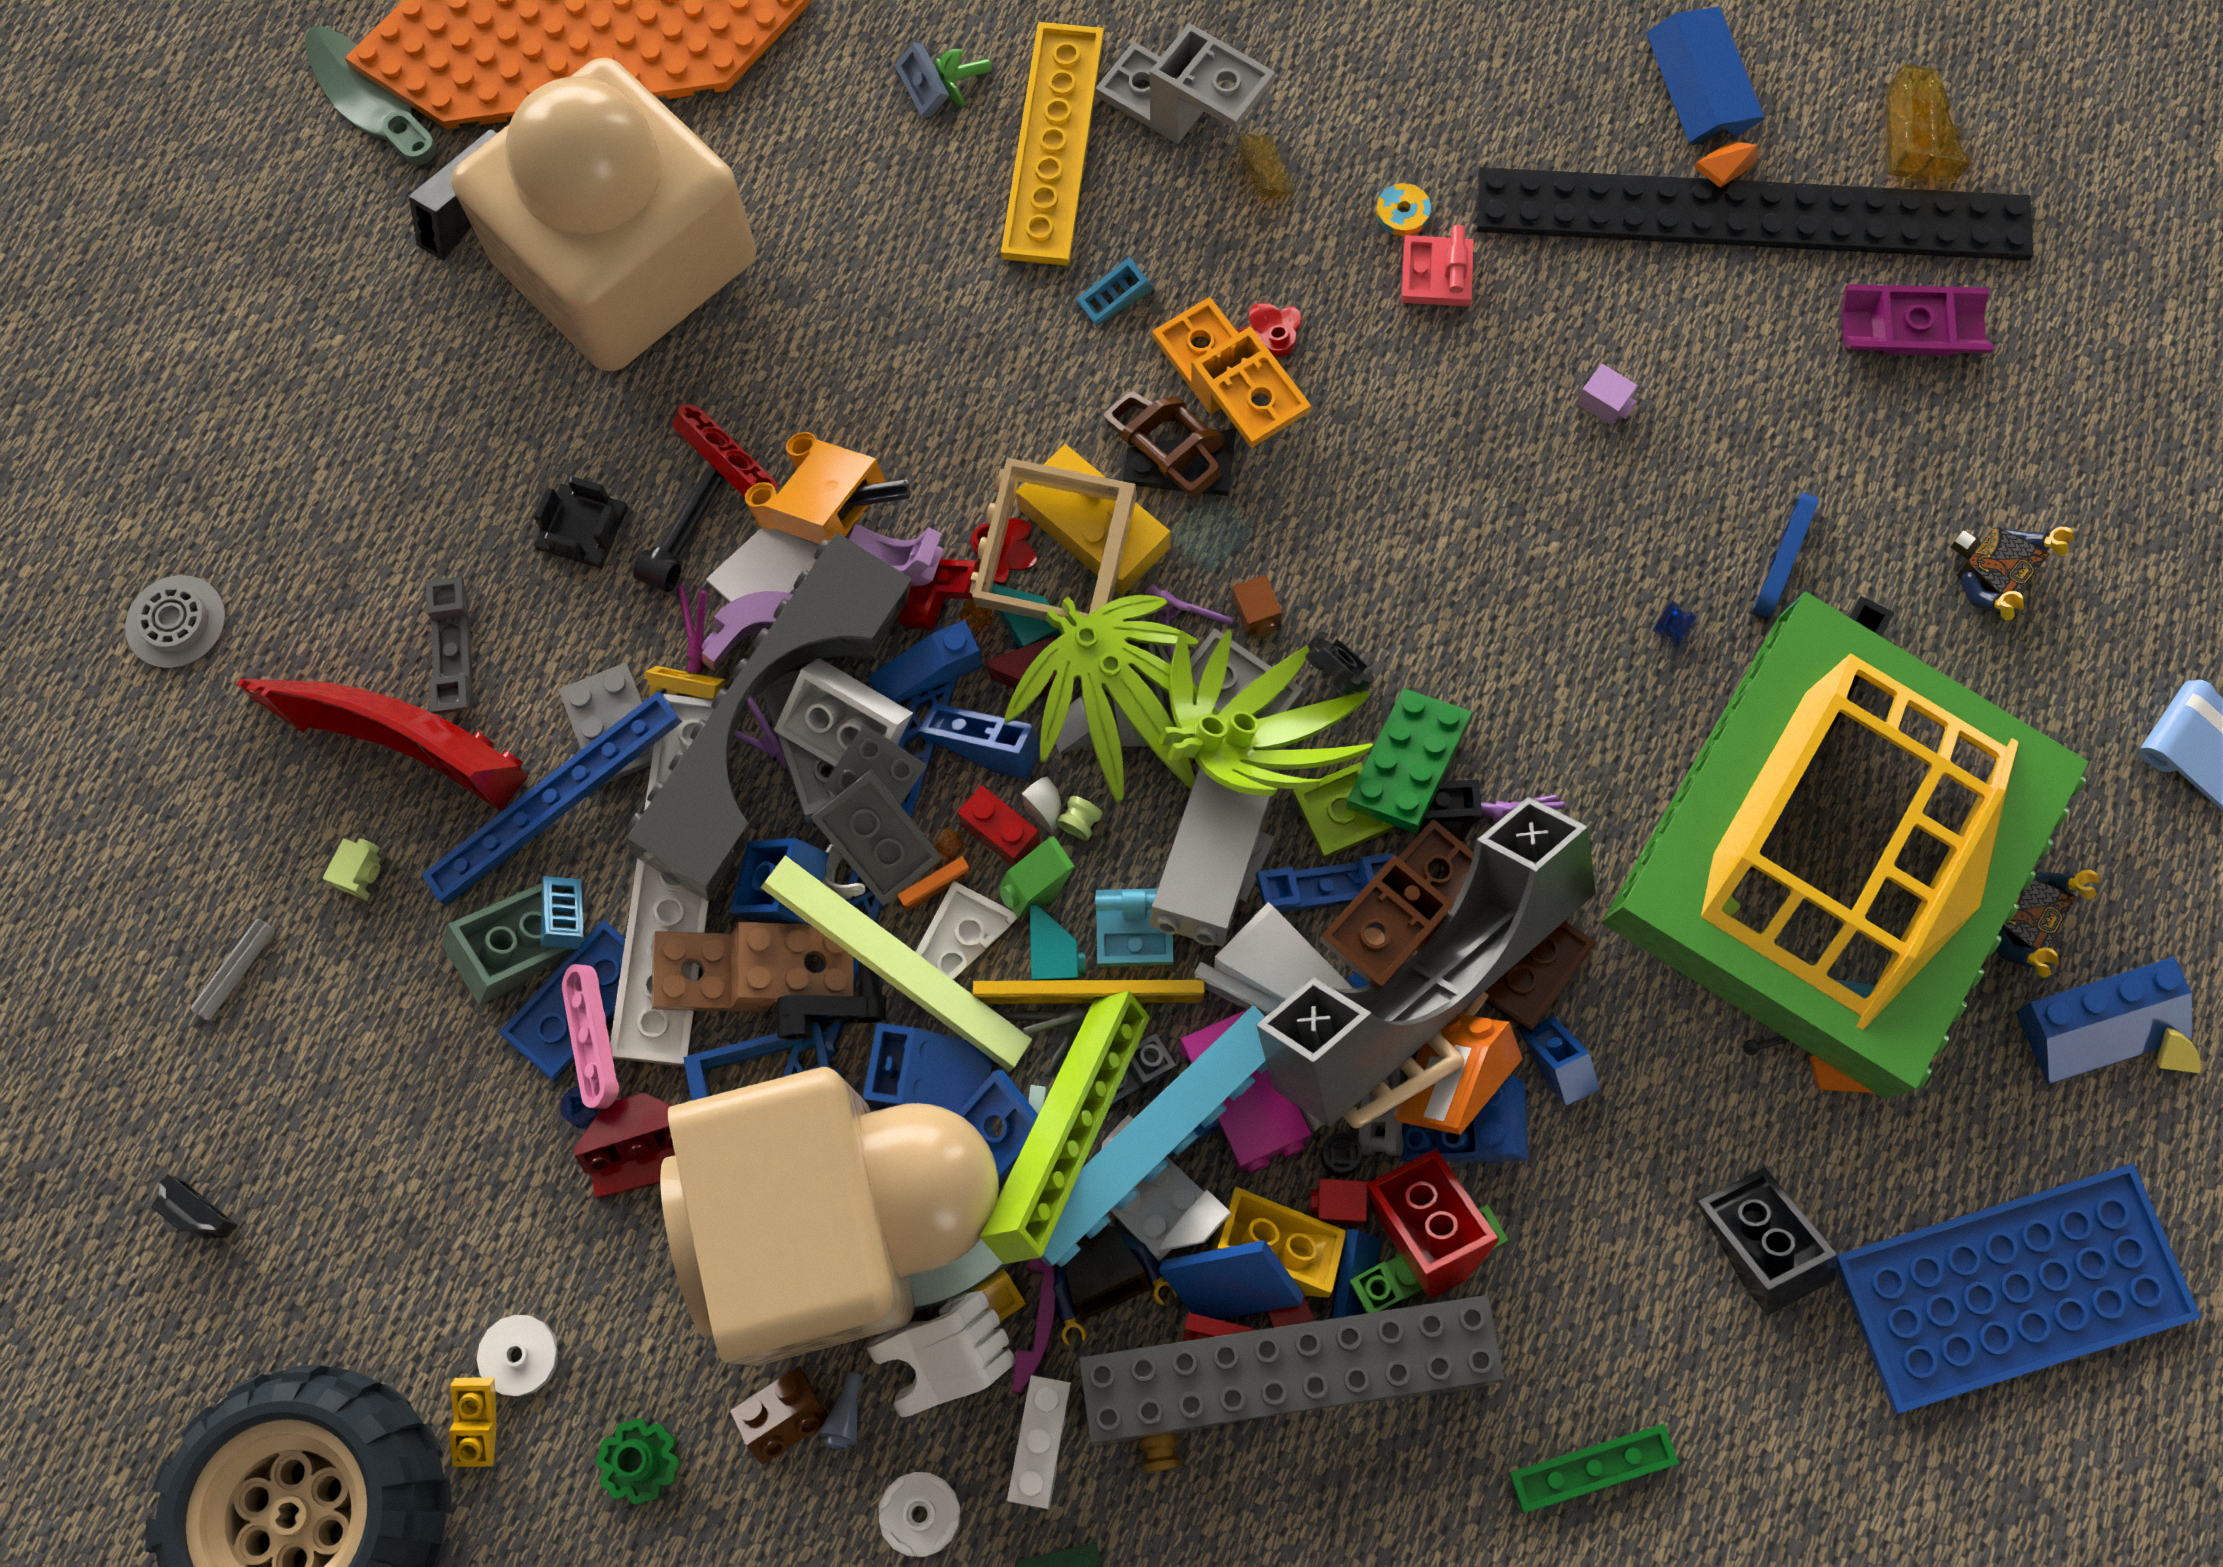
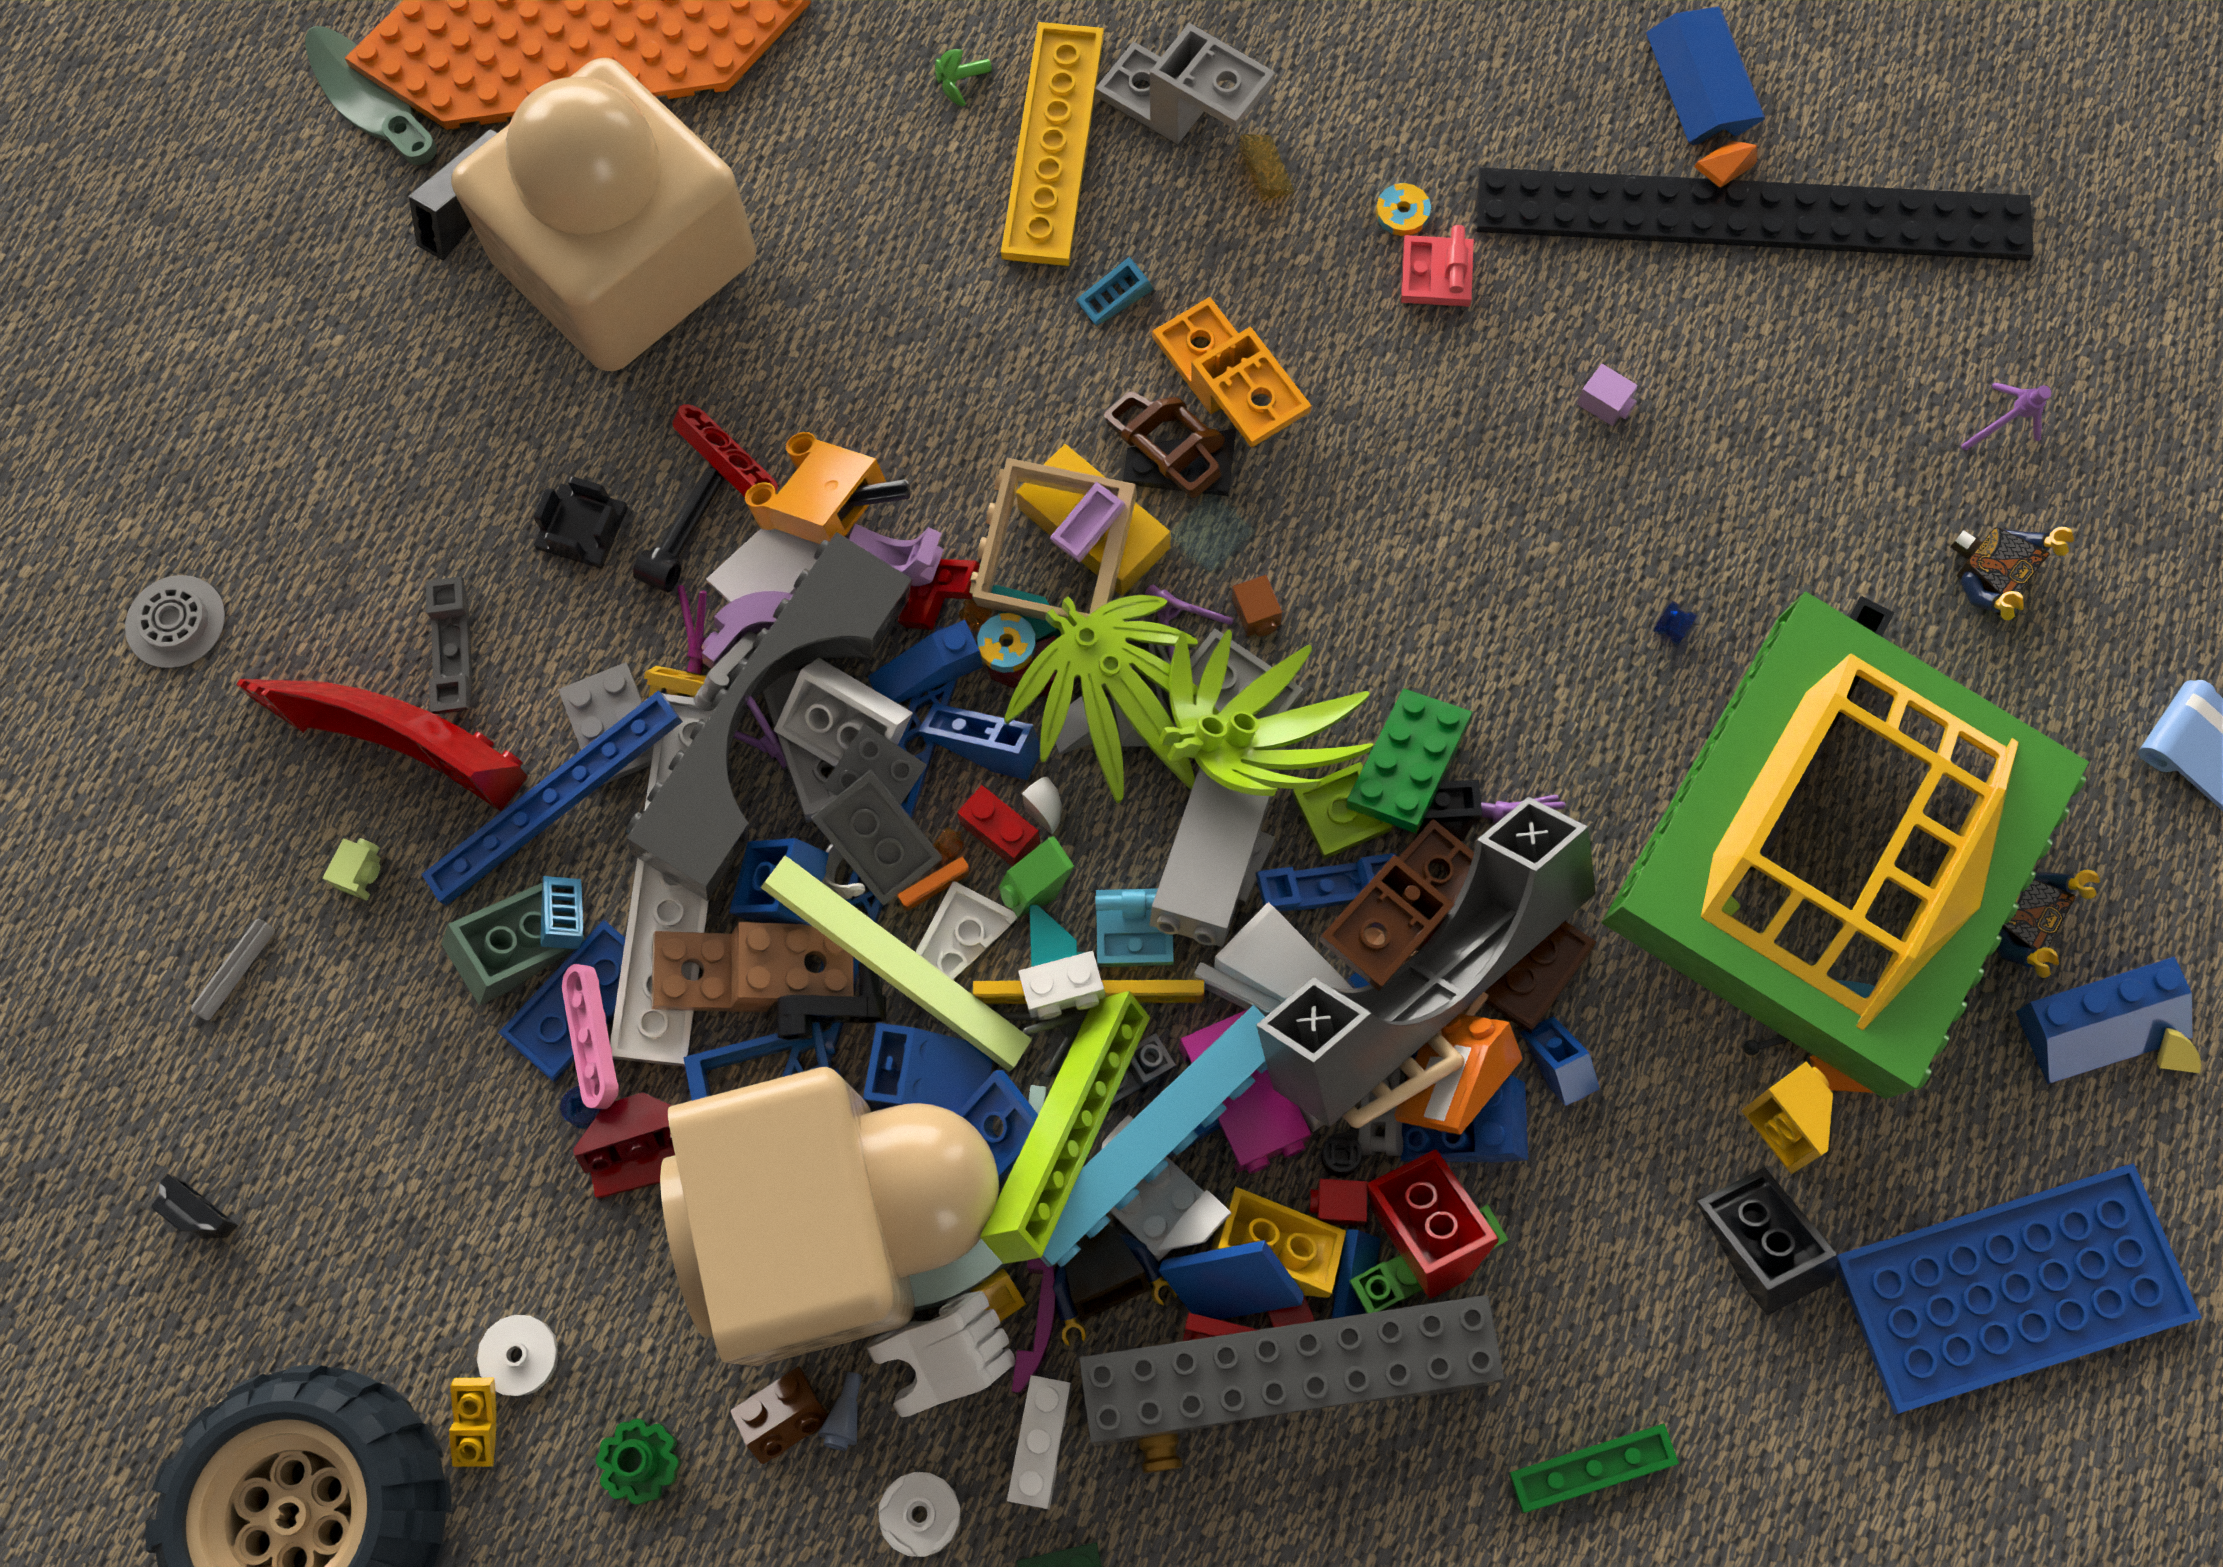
(721, 674): none -> light grey plate
(922, 80): sand blue plate -> none
(1006, 627): none -> piece
(1015, 553): red plate -> none
(1062, 985): none -> white bracket
(1079, 817): yellowish green wheel -> none
(1088, 522): none -> lavender tile
(1275, 327): red plate -> none
(1340, 663): black plate -> none
(1785, 555): blue beam -> none
(1794, 1116): none -> yellow slope
(1915, 319): magenta piece -> none
(1920, 130): clear yellow wedge -> none
(2028, 404): none -> medium lavender plant

